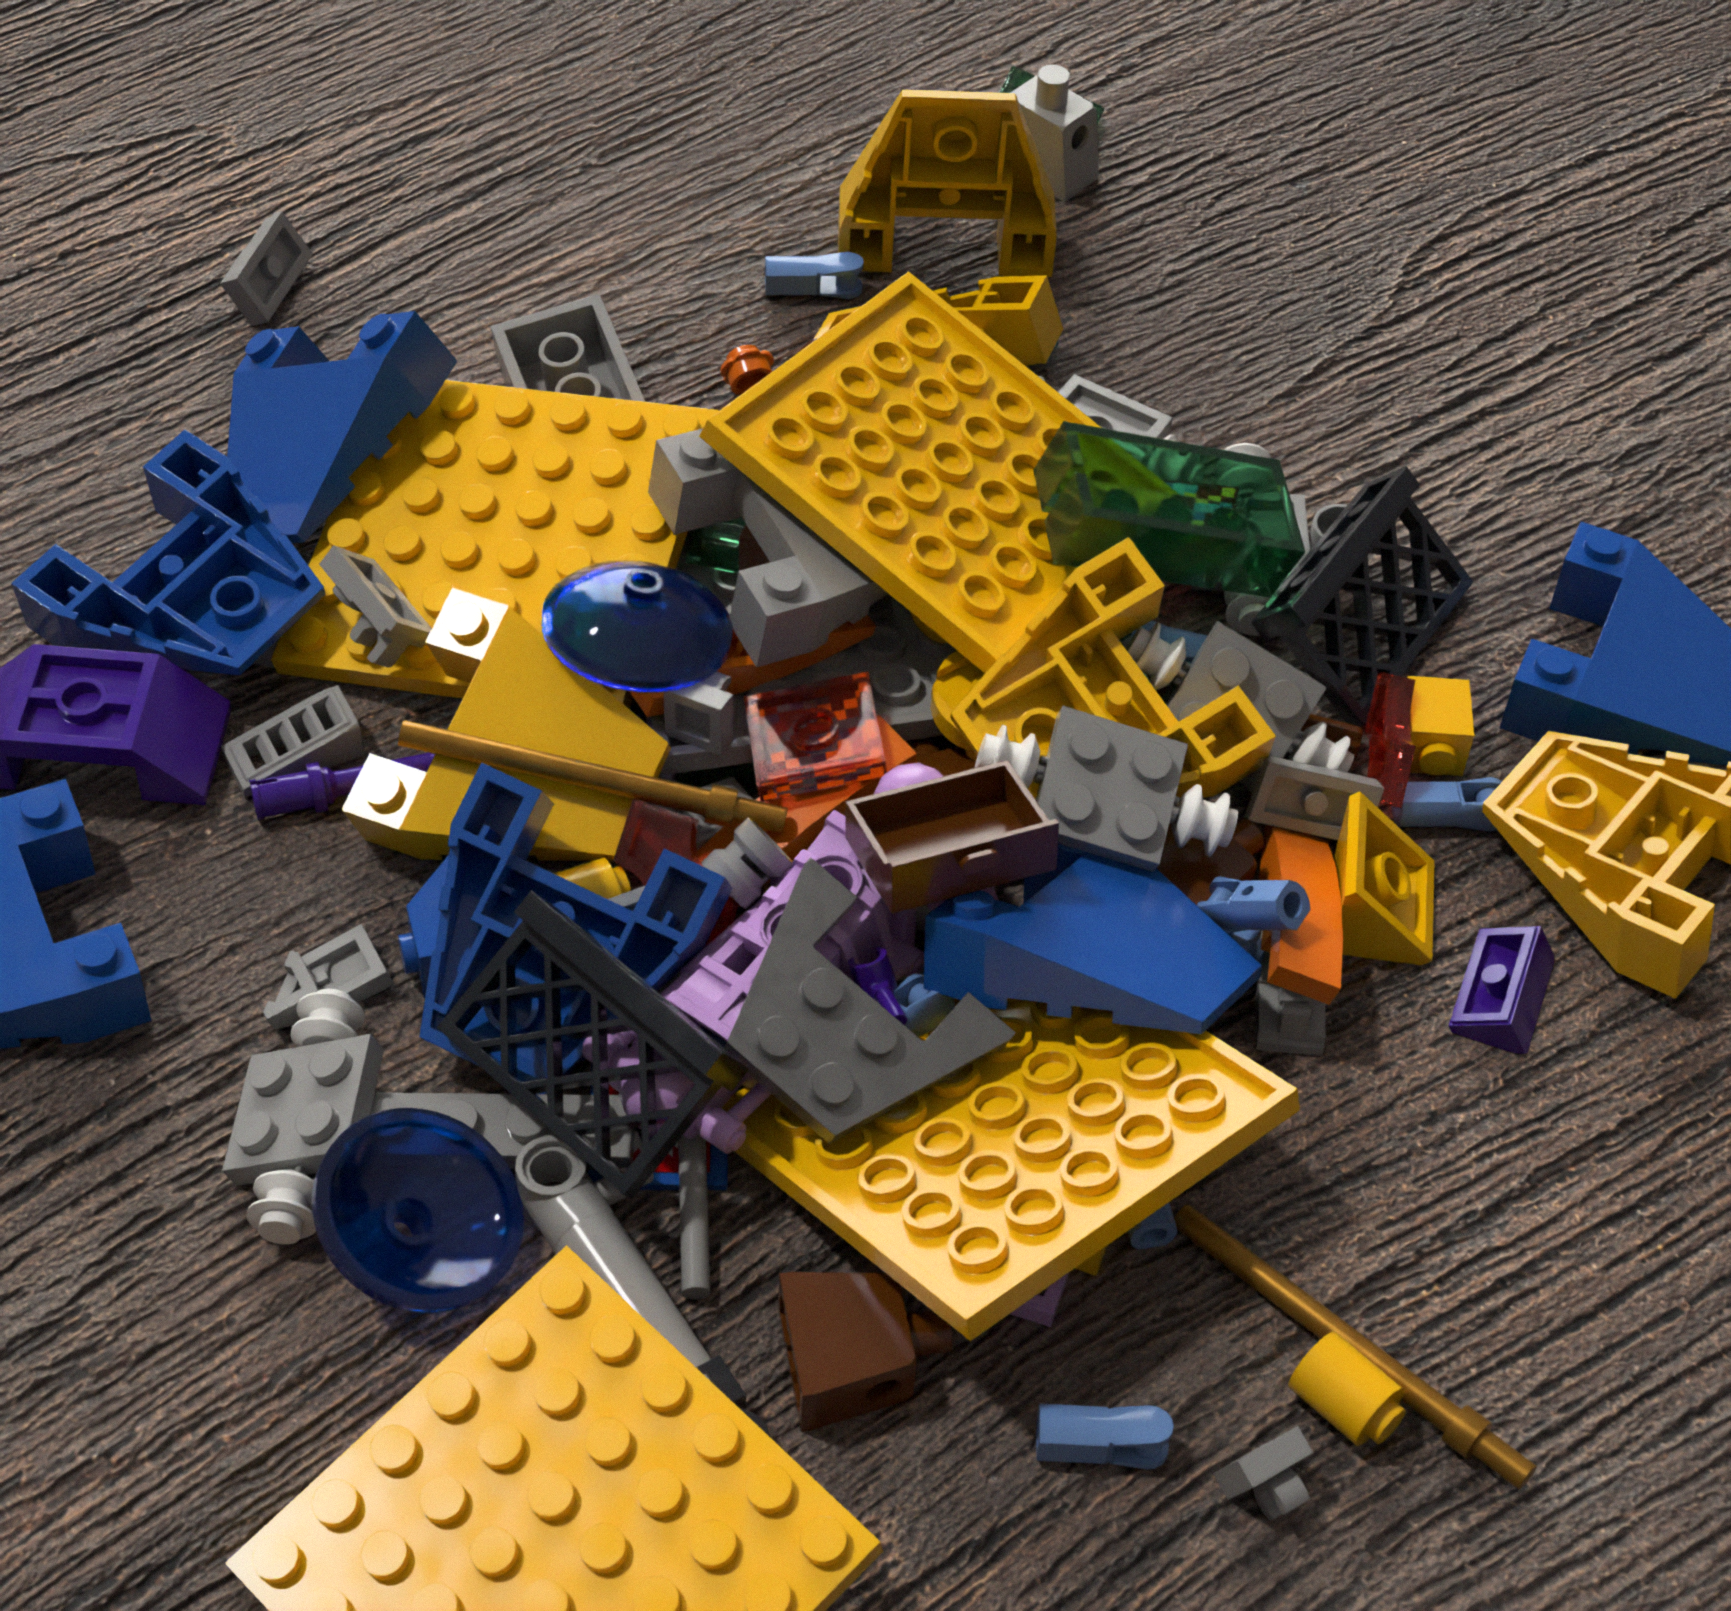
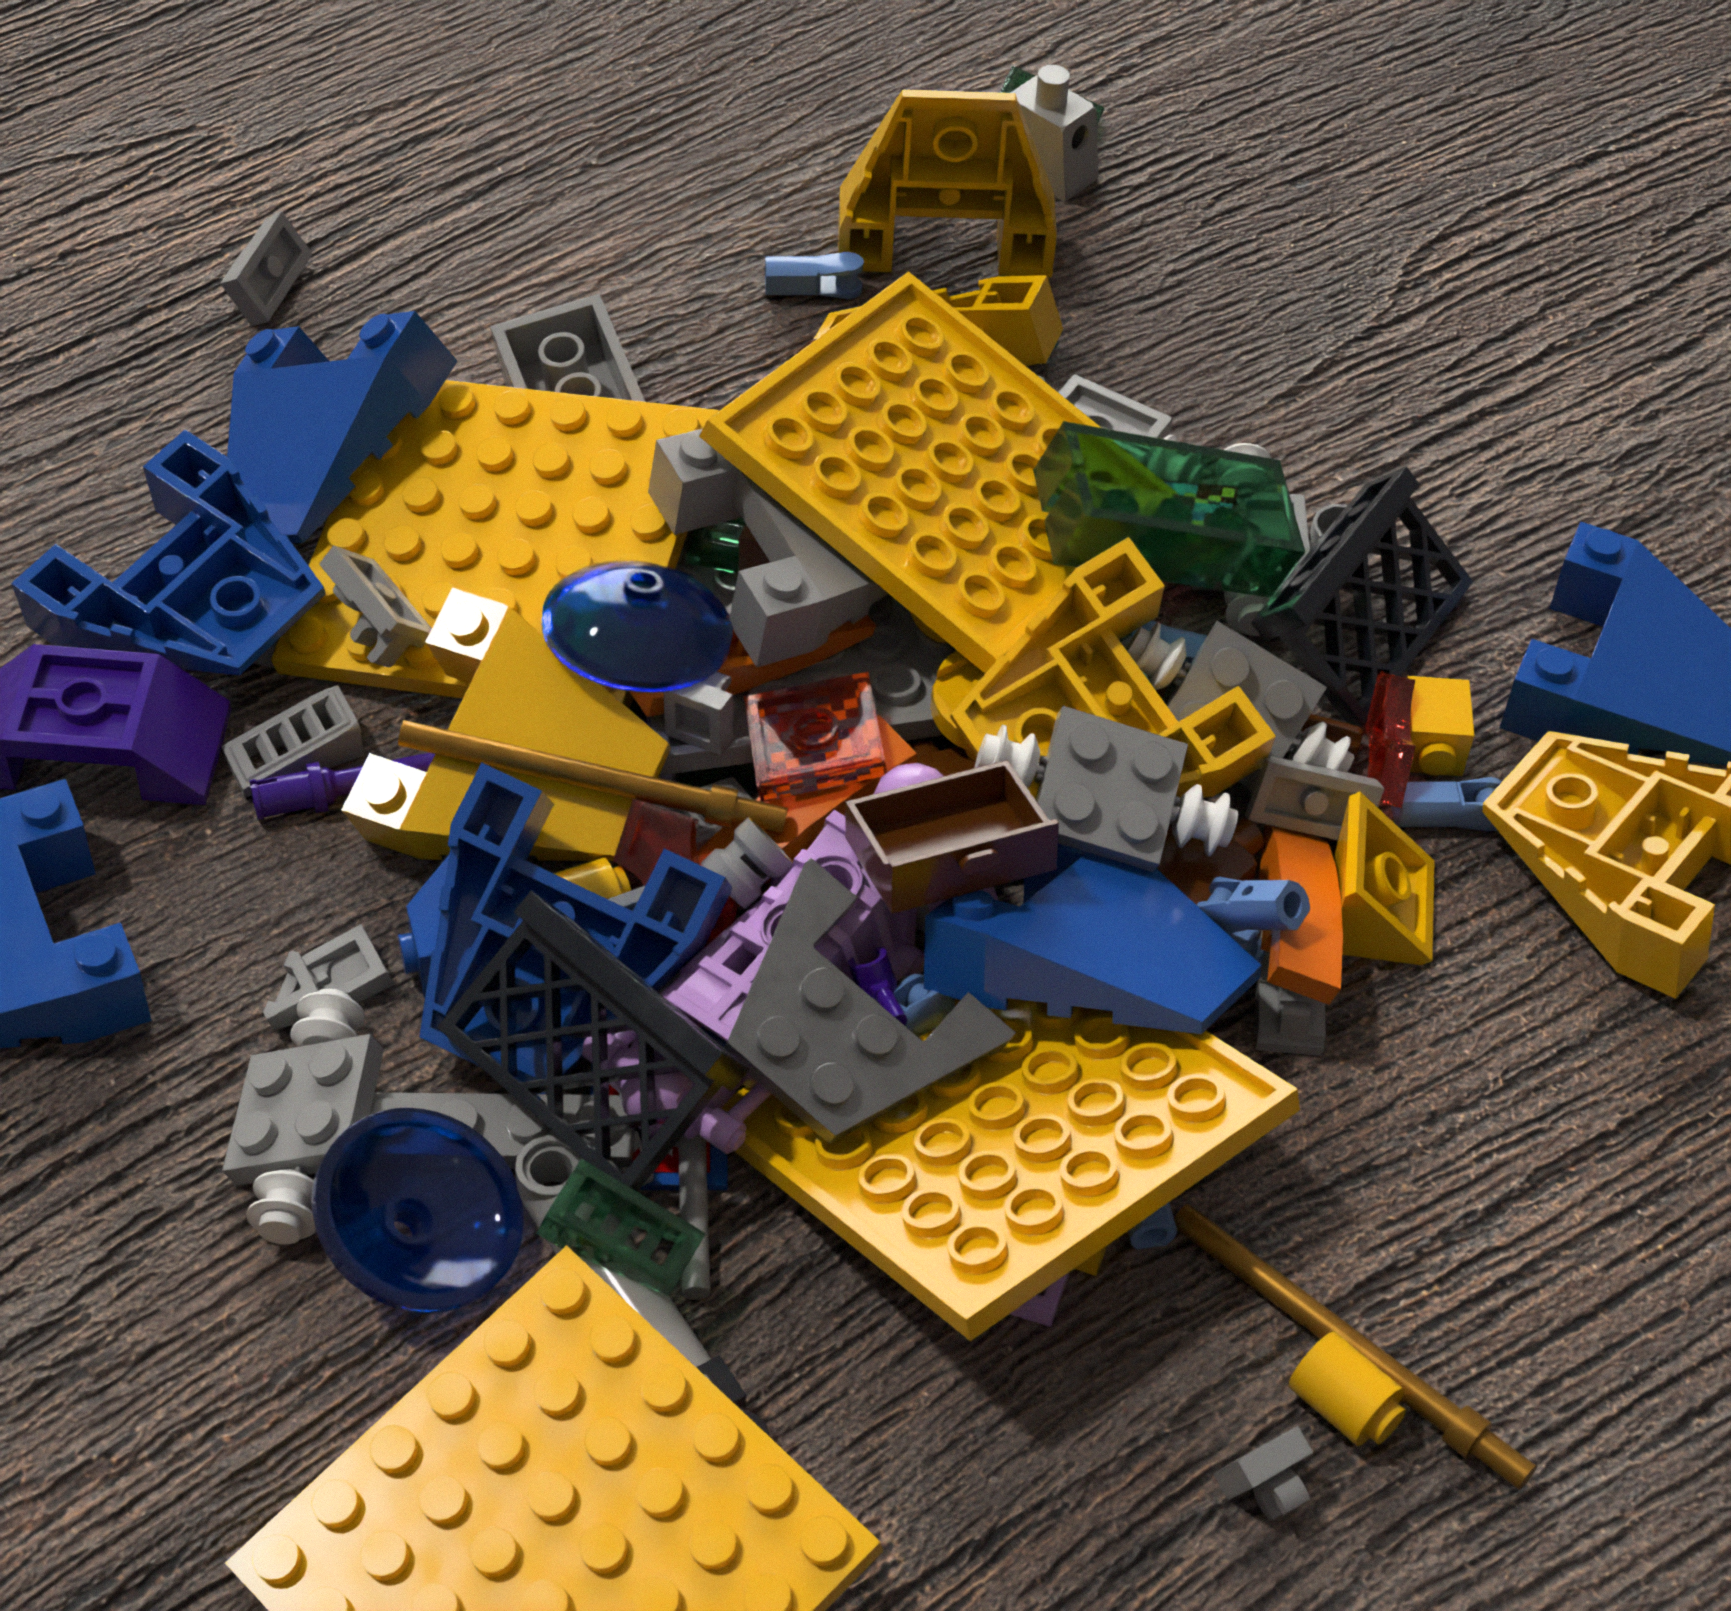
(612, 1197): none -> clear green slope
(746, 367): orange plate -> none
(852, 1343): reddish brown torso -> none
(1102, 1435): medium blue bar -> none
(1504, 987): dark purple slope -> none

